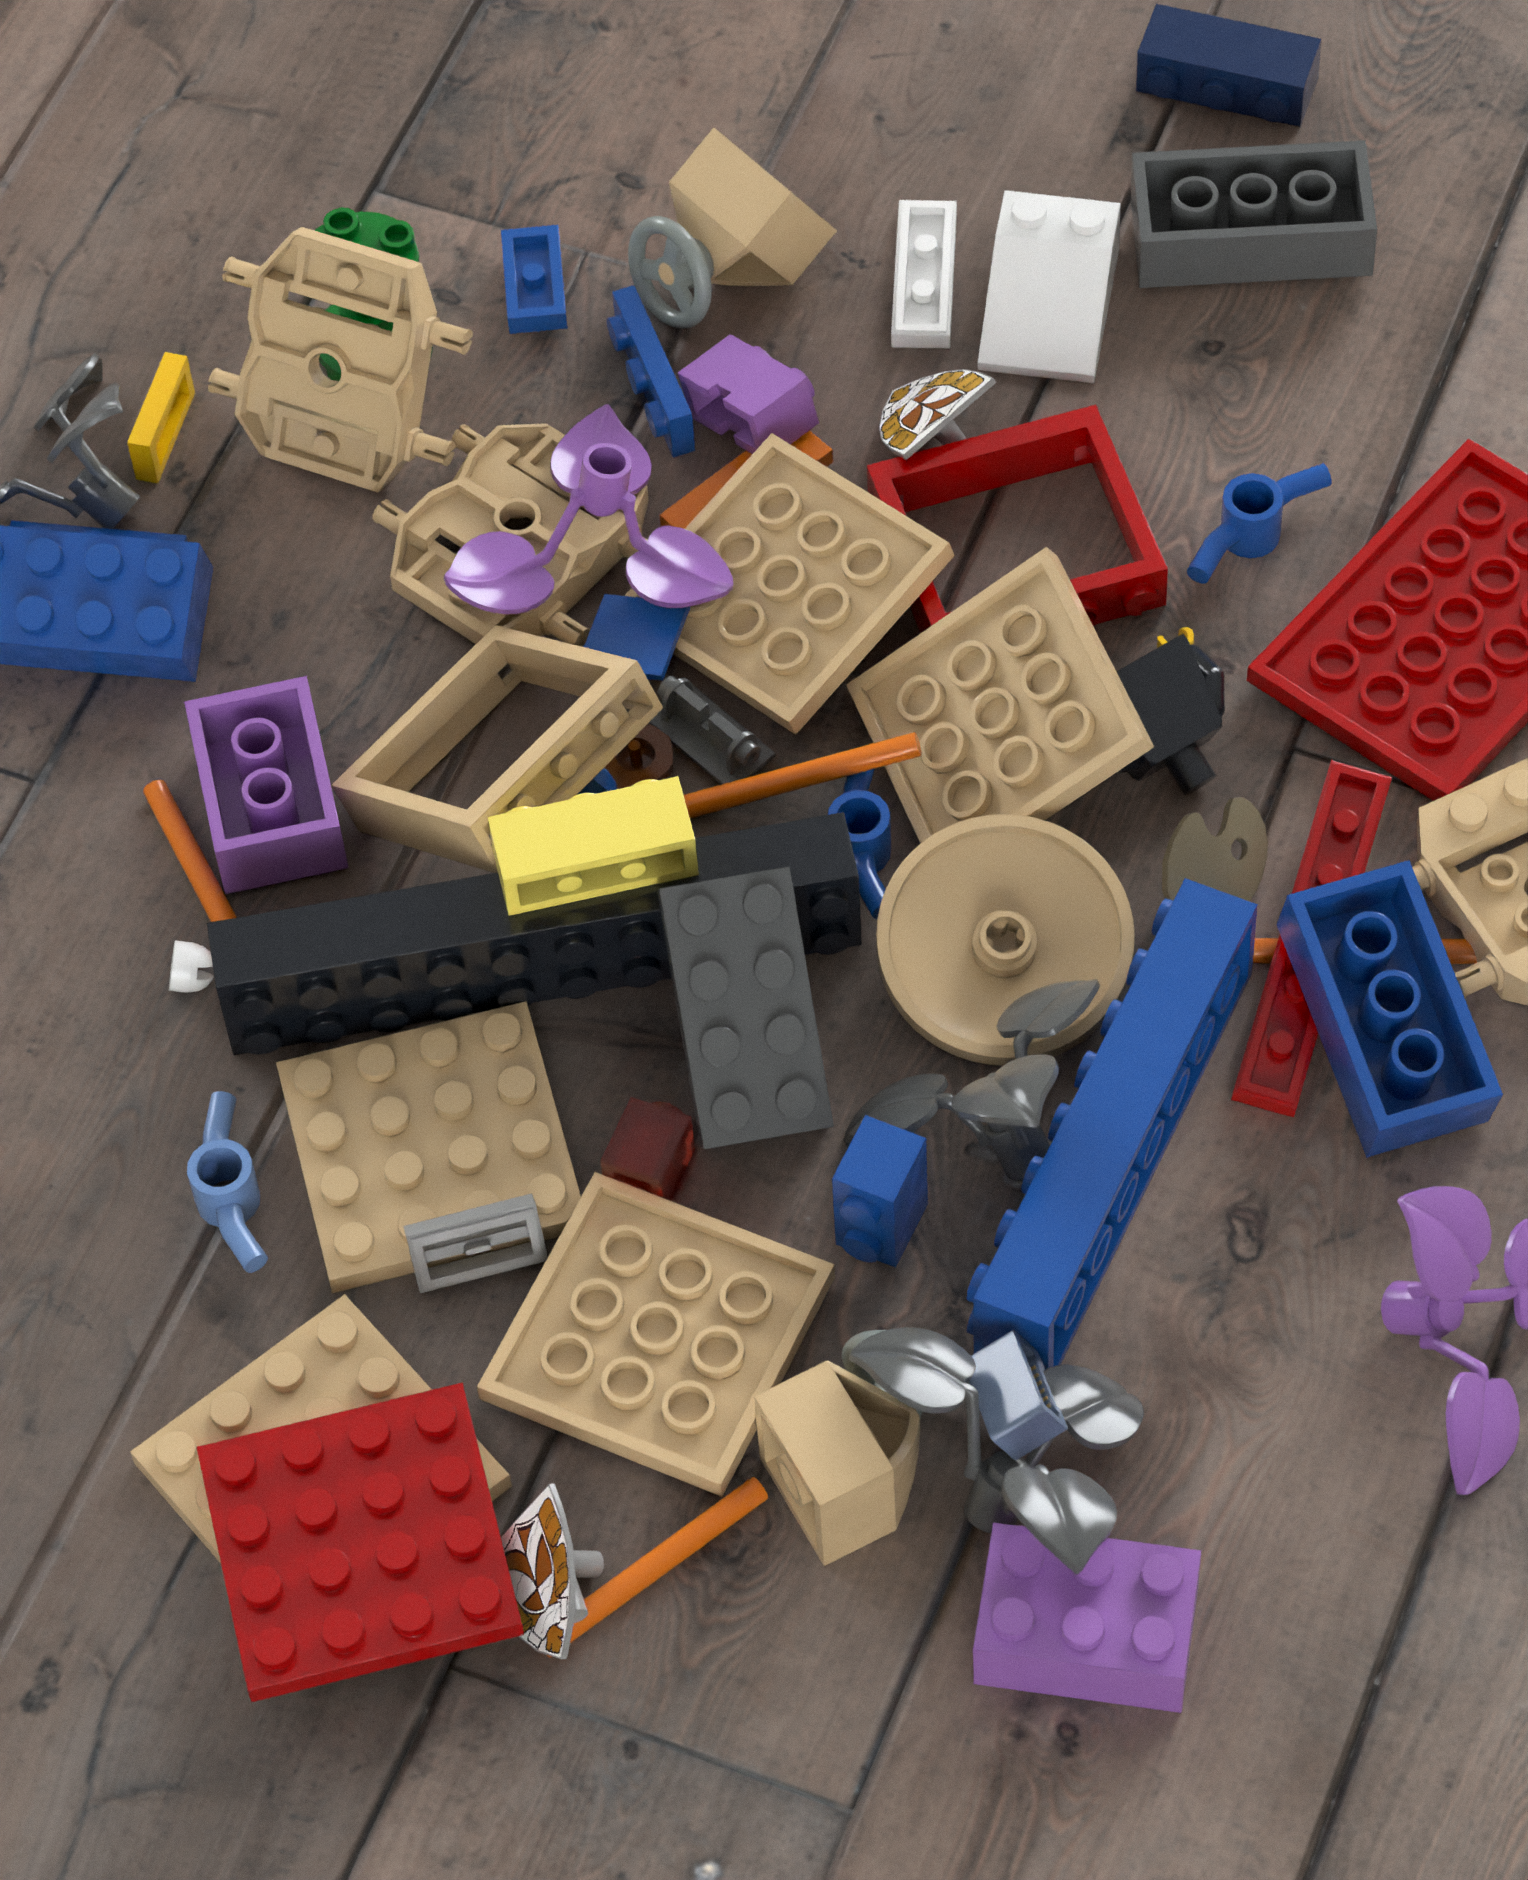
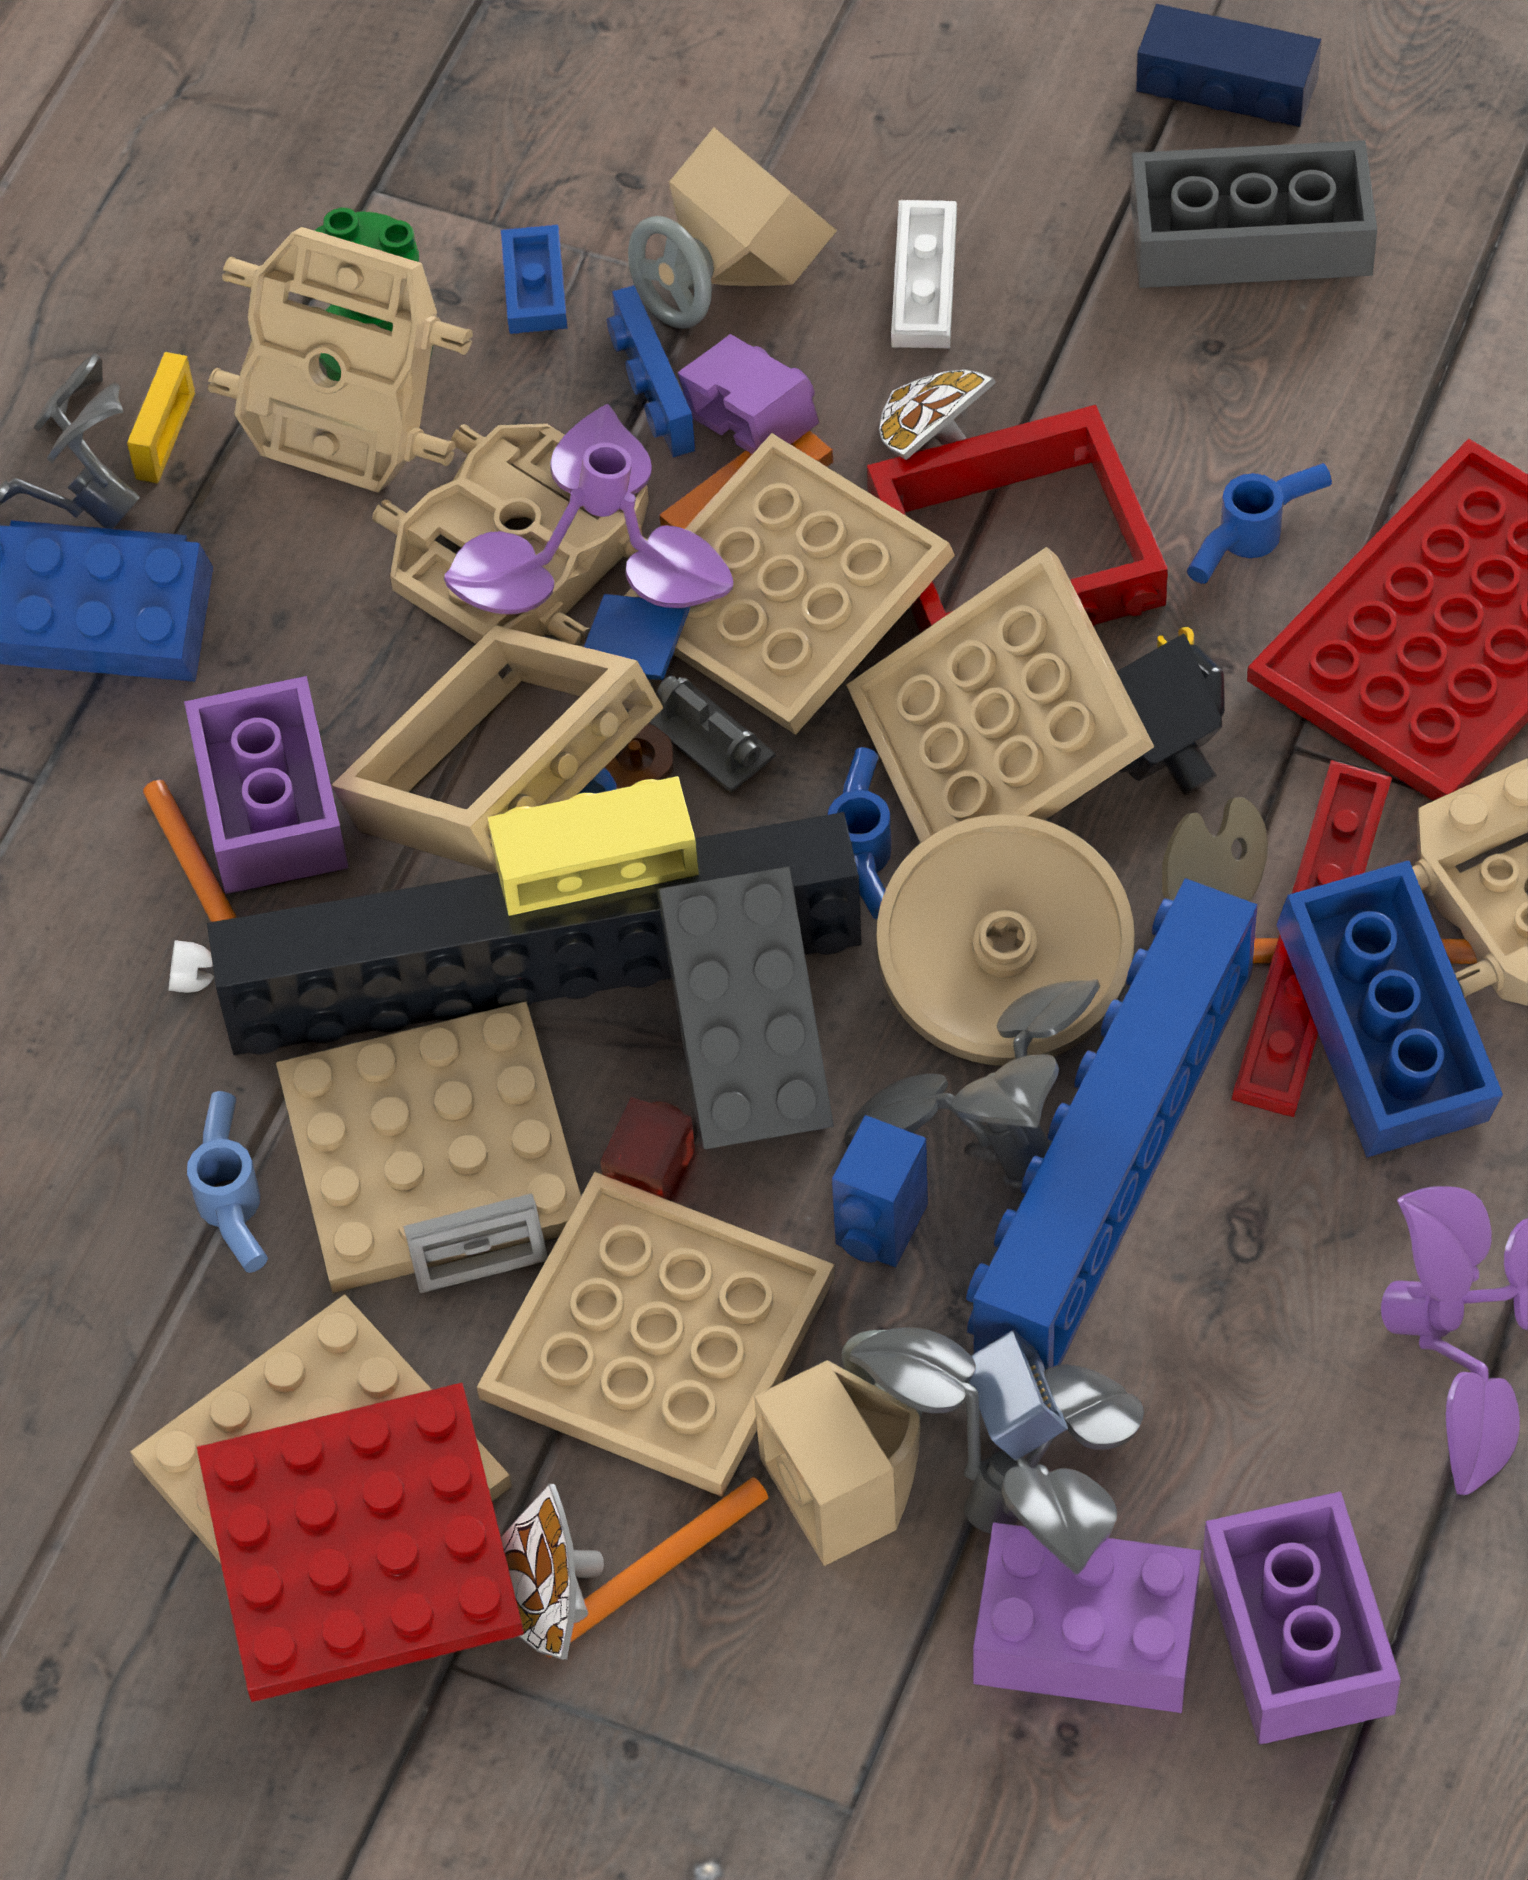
(803, 775): orange bar -> none
(1049, 286): white slope -> none
(1300, 1618): none -> medium lavender brick

